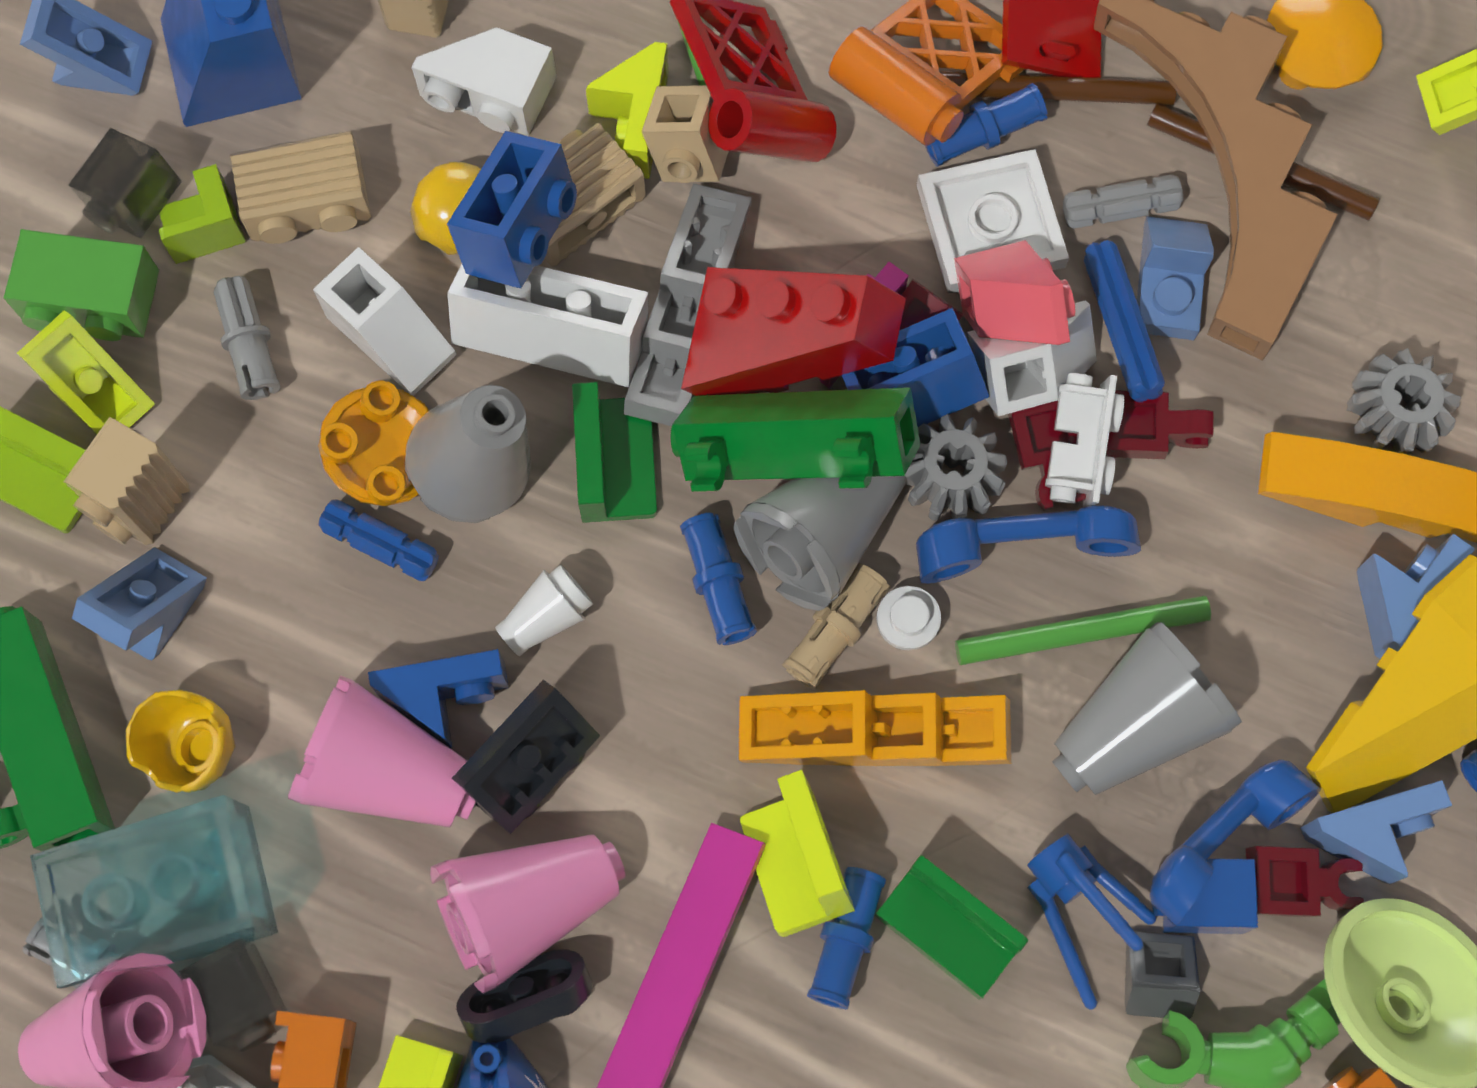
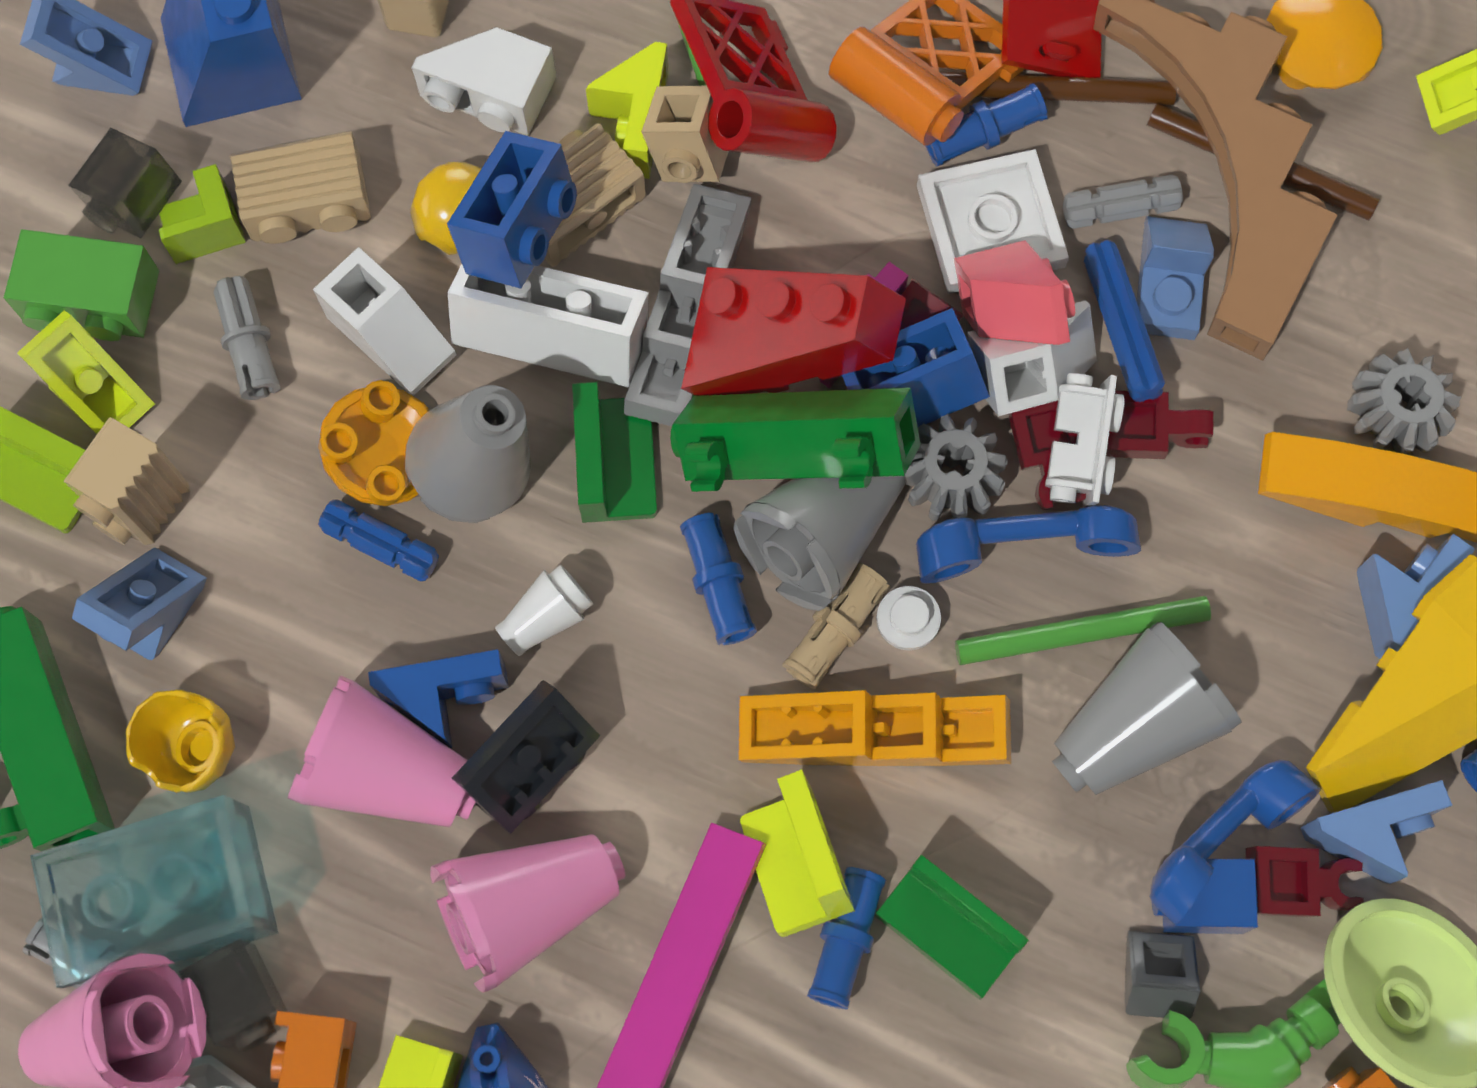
(537, 993): black plate -> none
(1069, 872): blue plant -> none

